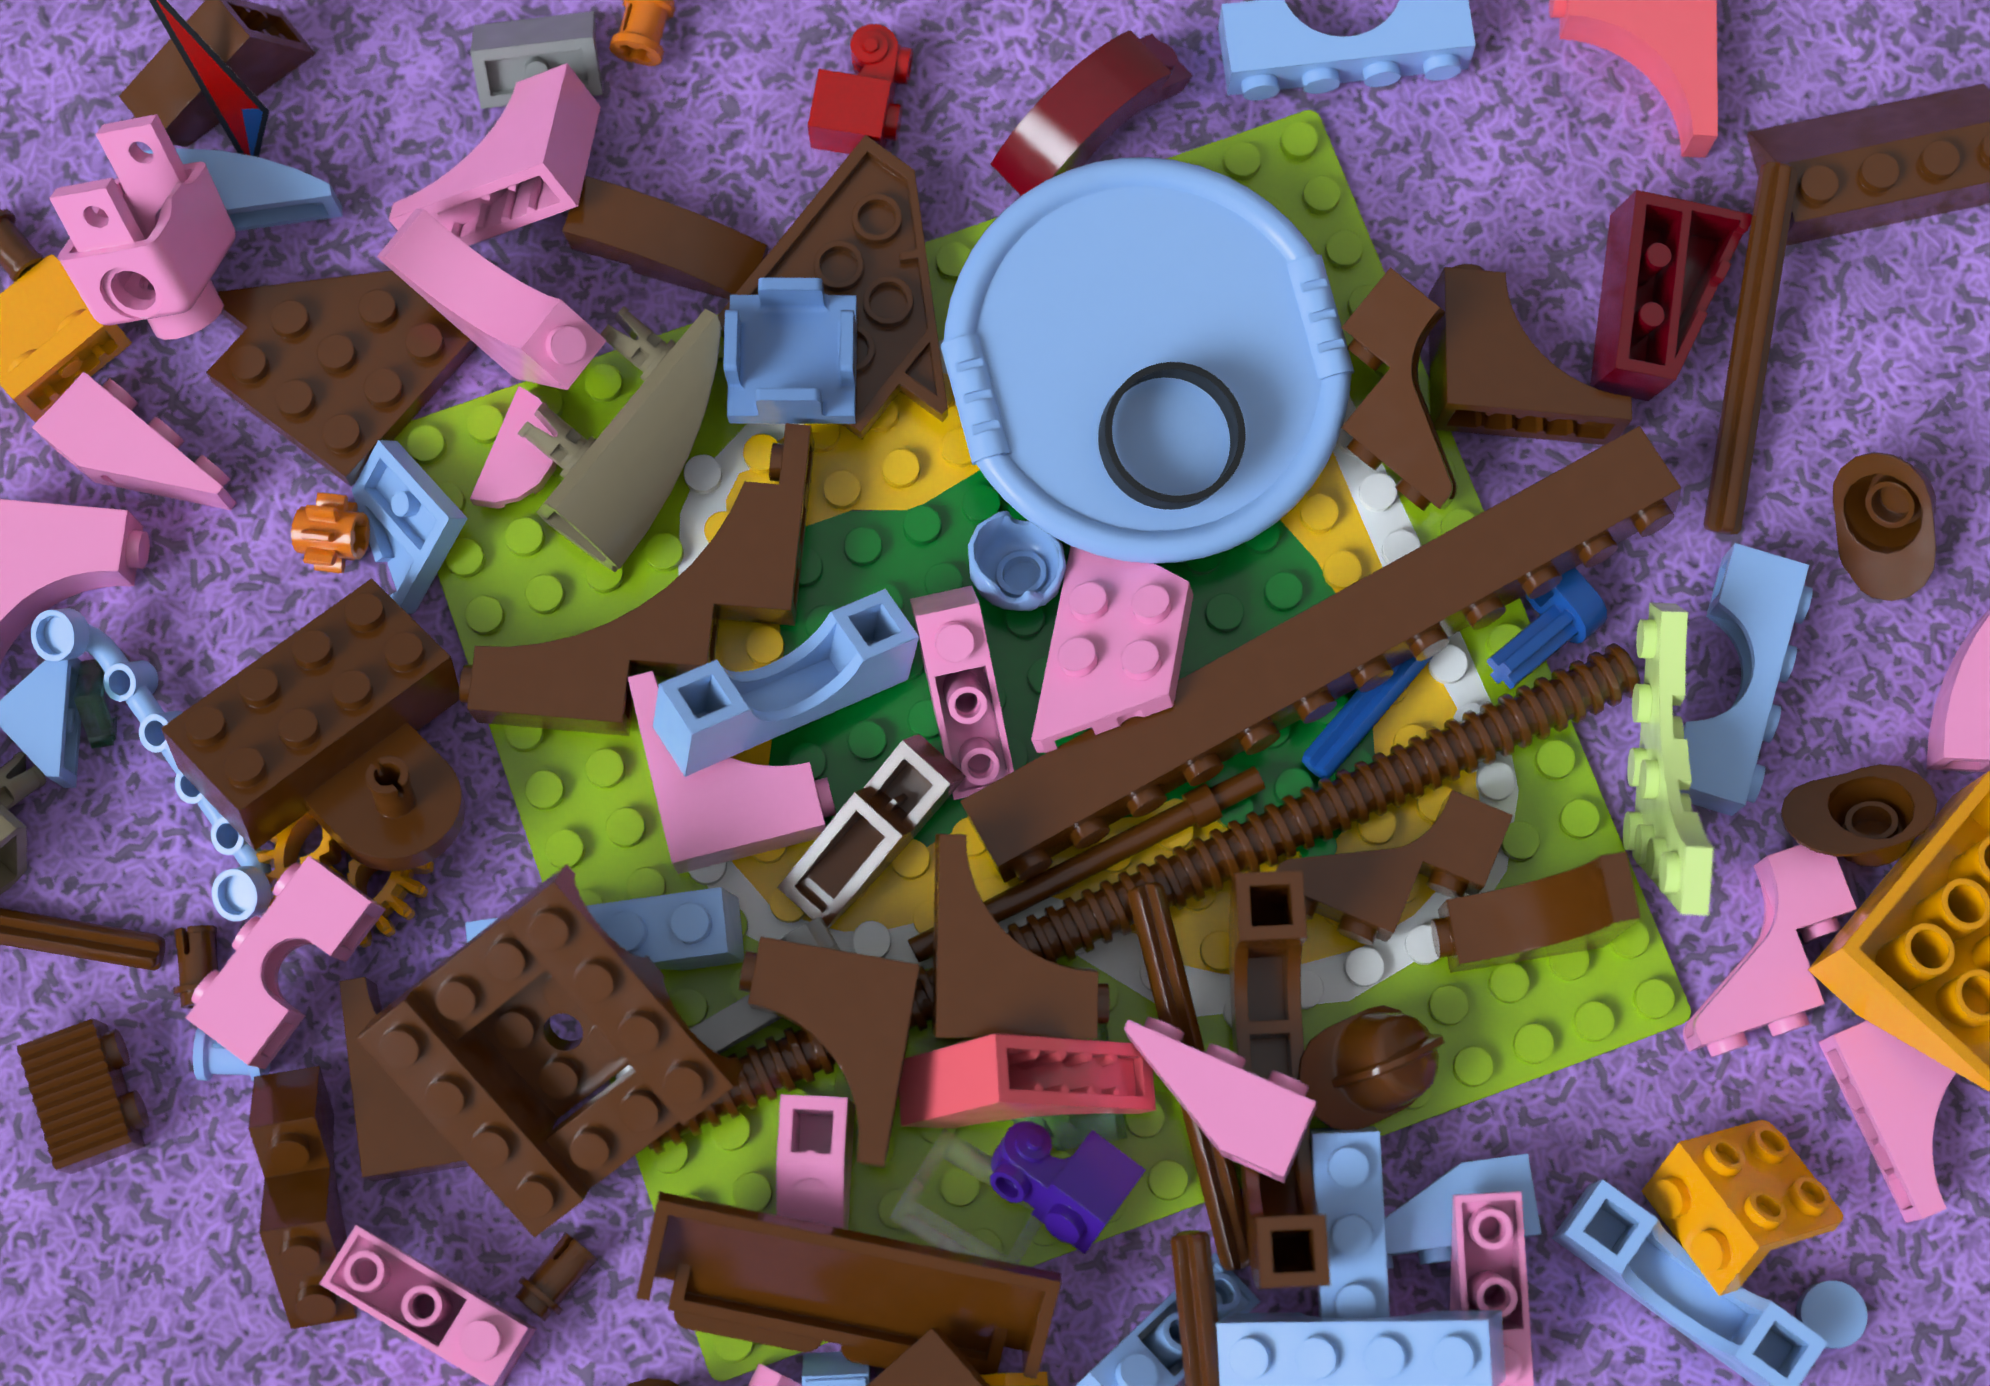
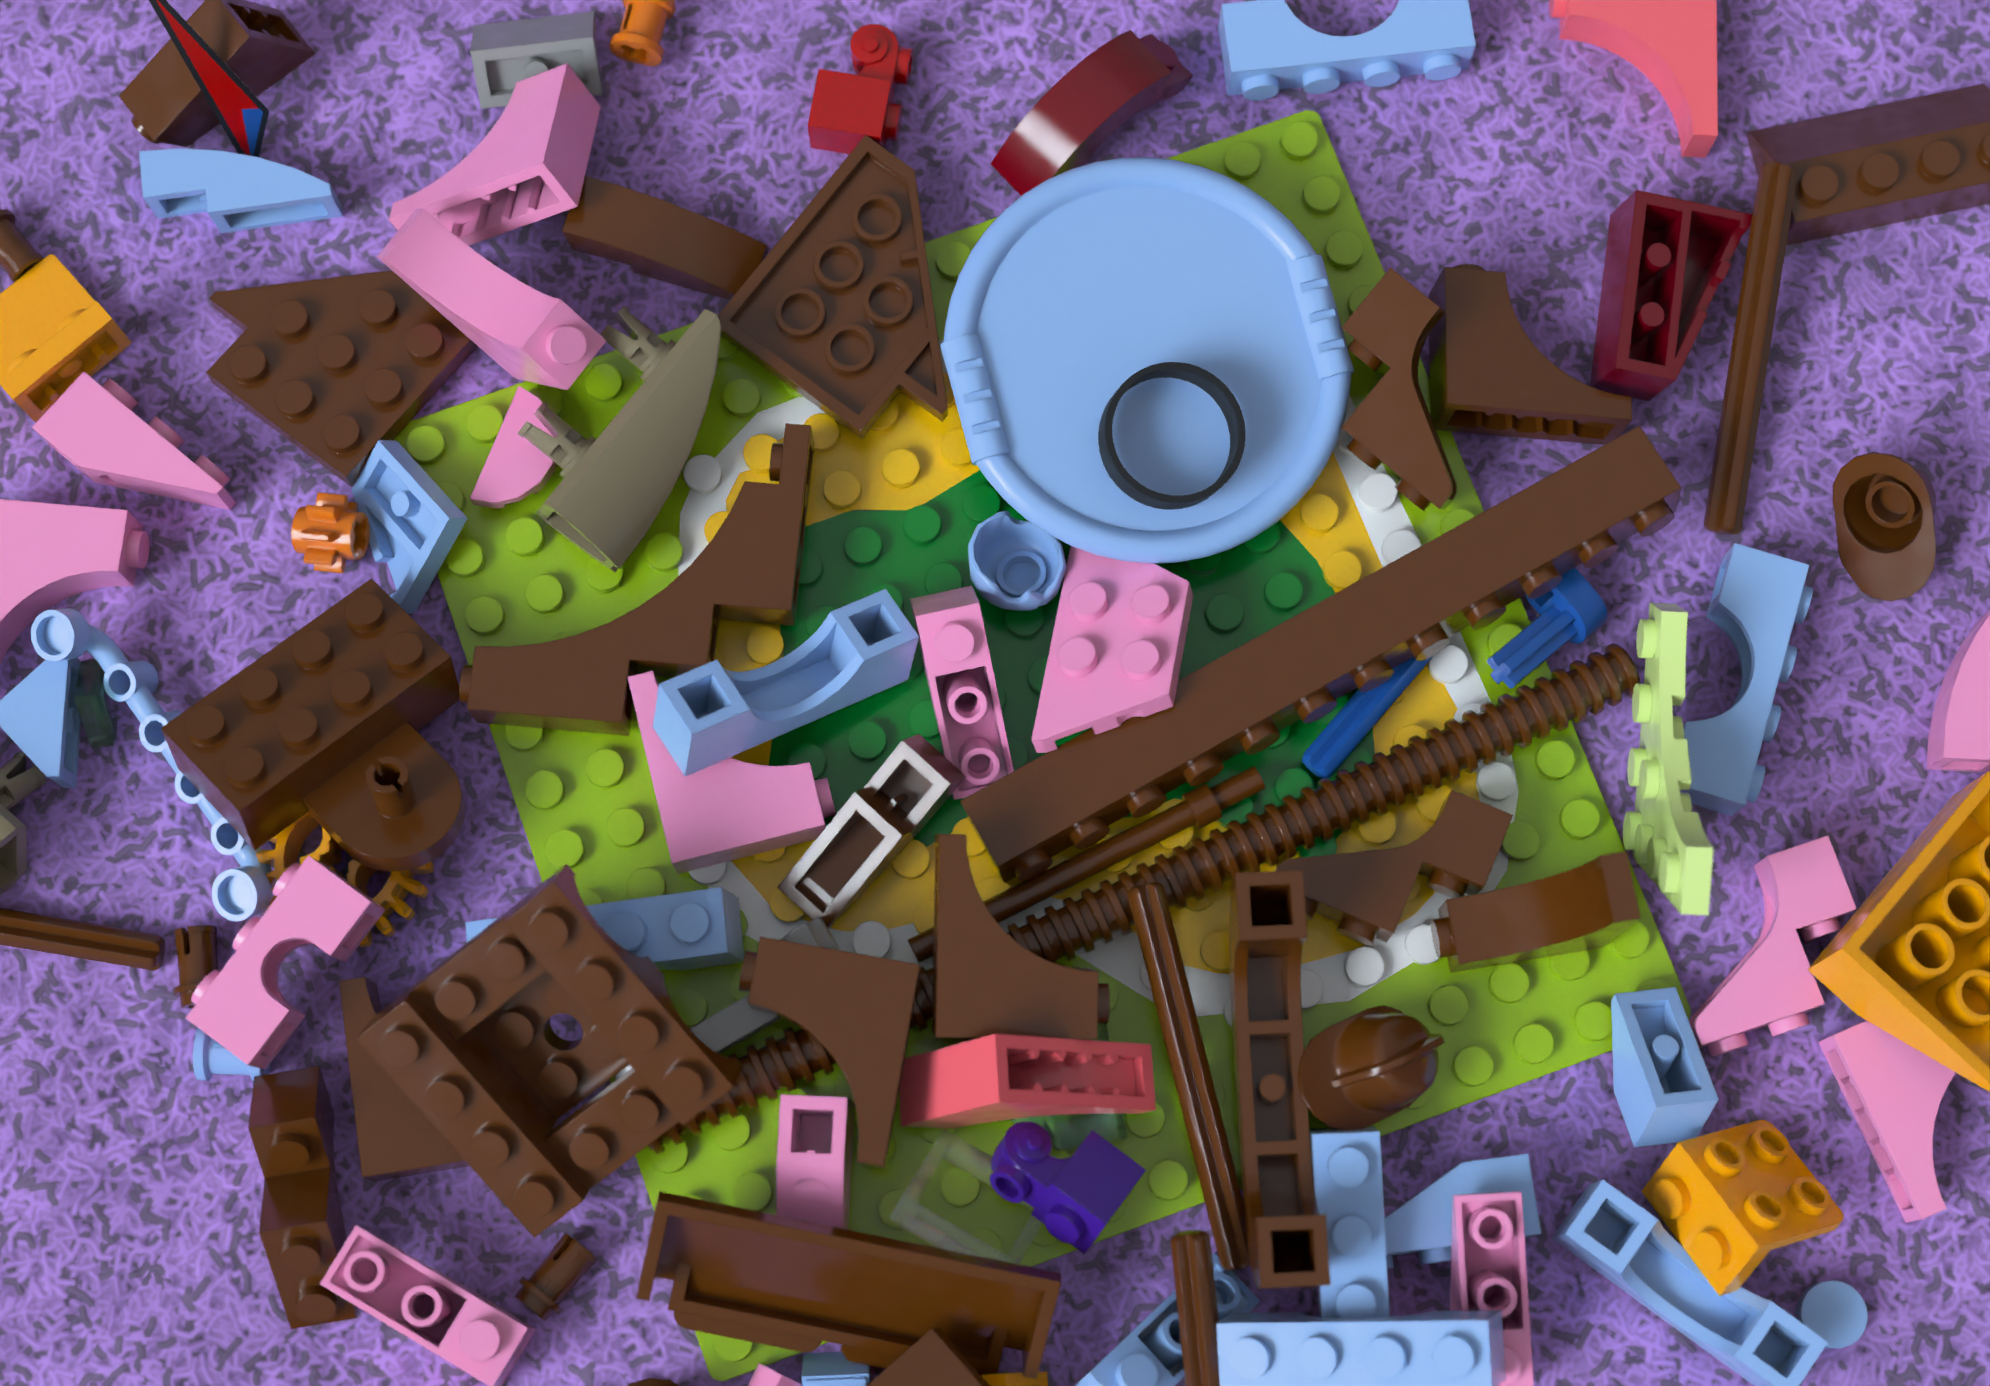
(83, 1095): reddish brown brick -> none
(148, 235): bright pink piece -> none
(791, 354): medium blue panel -> none
(1240, 1113): bright pink slope -> none
(1658, 1068): none -> light blue slope
(1861, 814): reddish brown piece -> none

